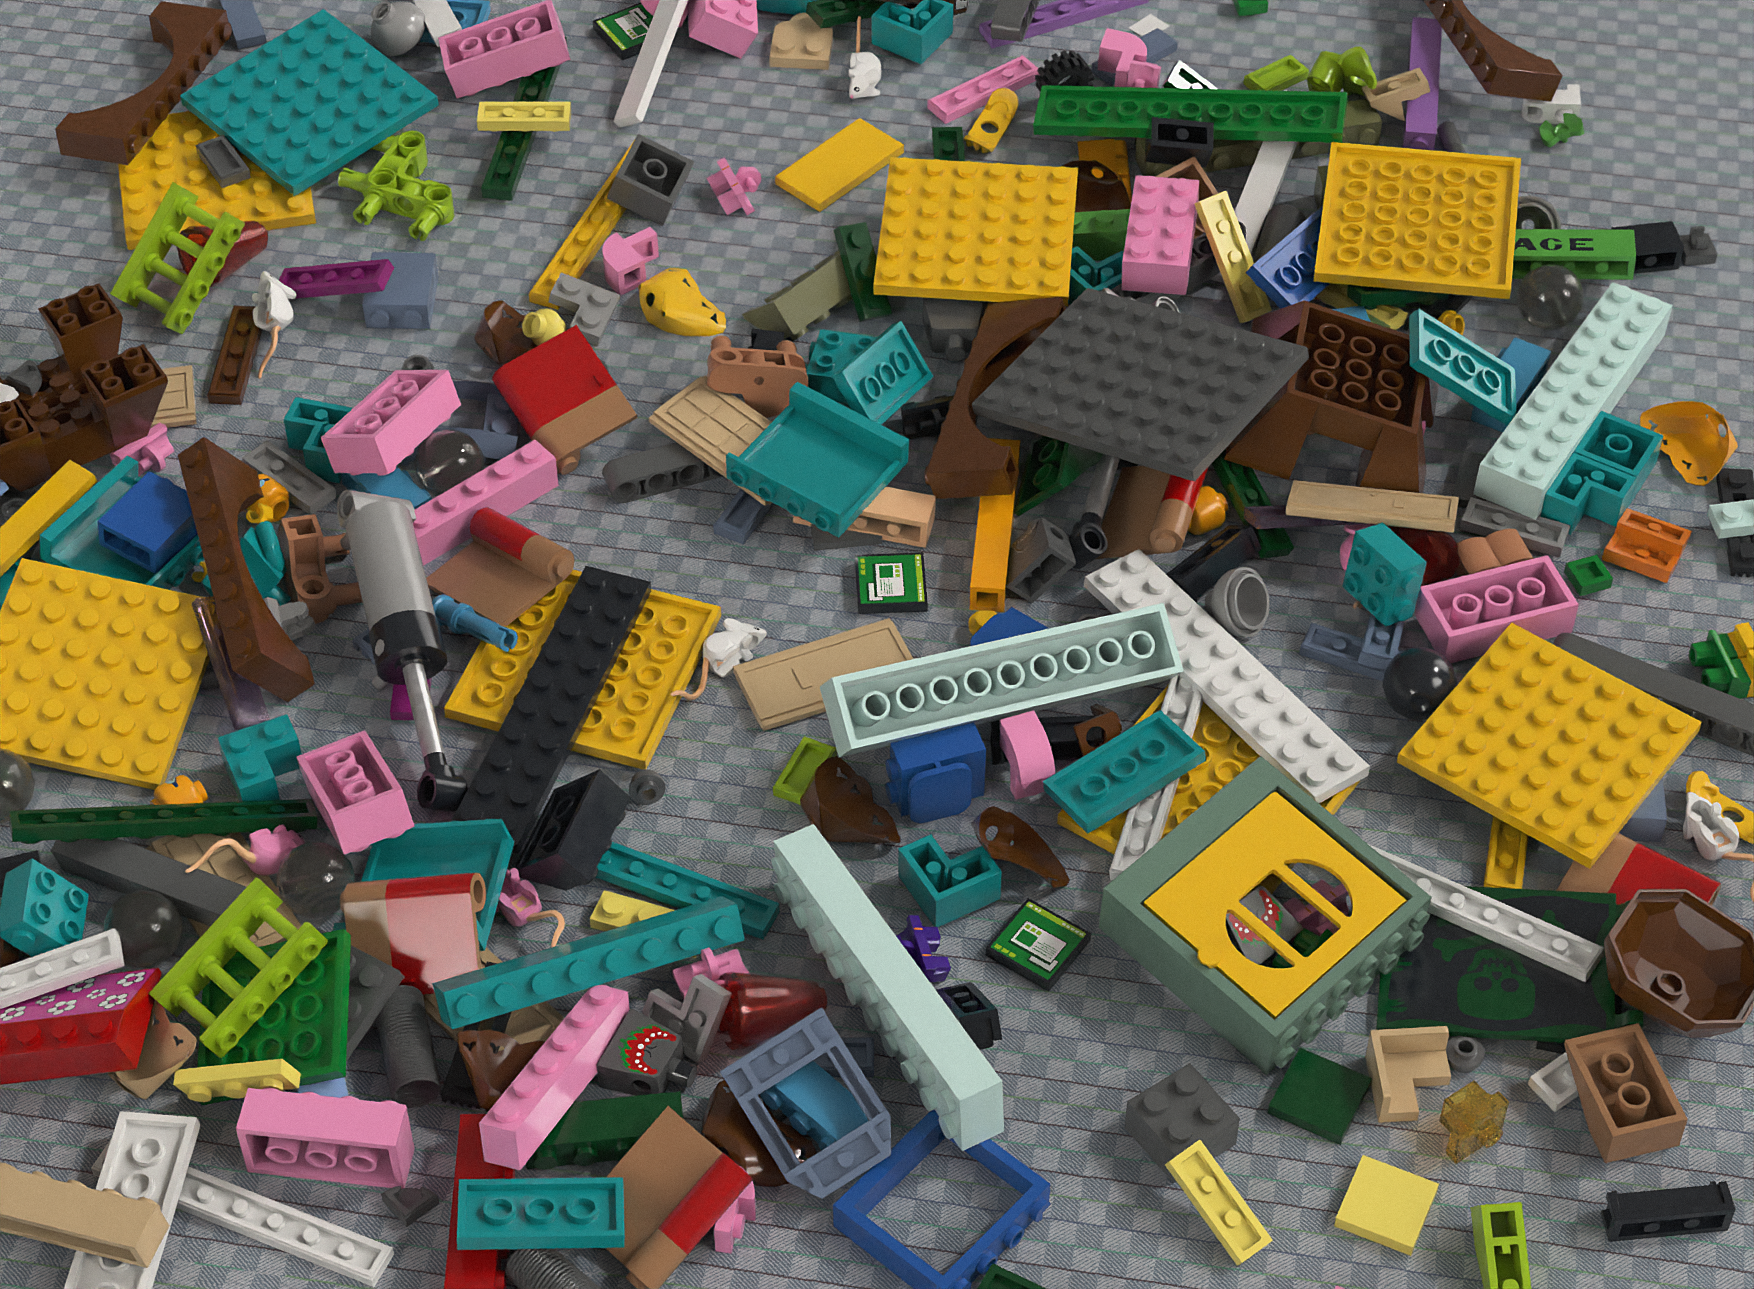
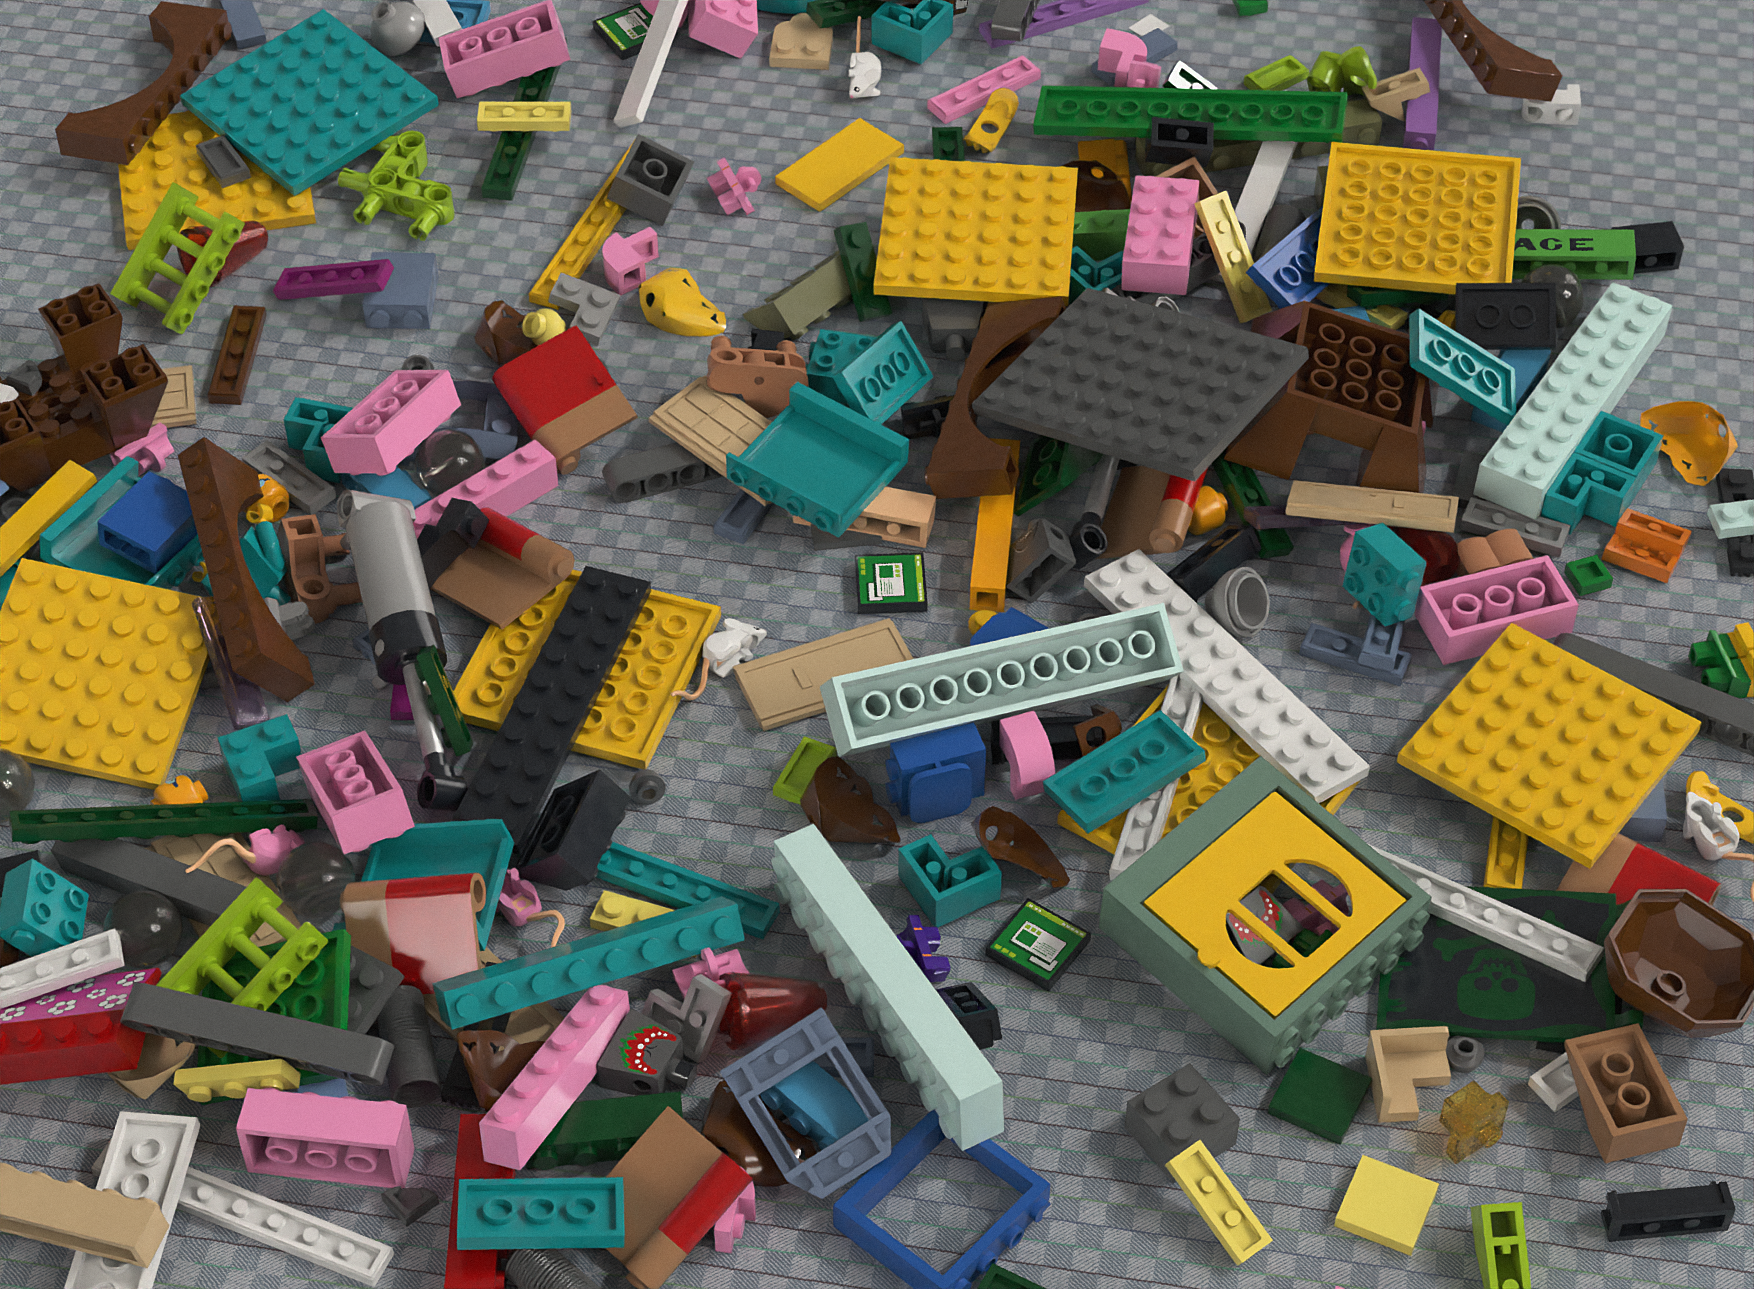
(257, 1034): none -> dark grey beam
(273, 310): white animal -> none
(443, 701): none -> dark green plate
(454, 533): none -> black slope
(463, 619): dark azure pin -> none
(1063, 66): black tyre -> none
(1418, 682): black piece -> none
(1450, 137): dark grey piece -> none
(1507, 315): none -> black tile
(1571, 127): bright green piece -> none
(1698, 247): dark grey tile -> none

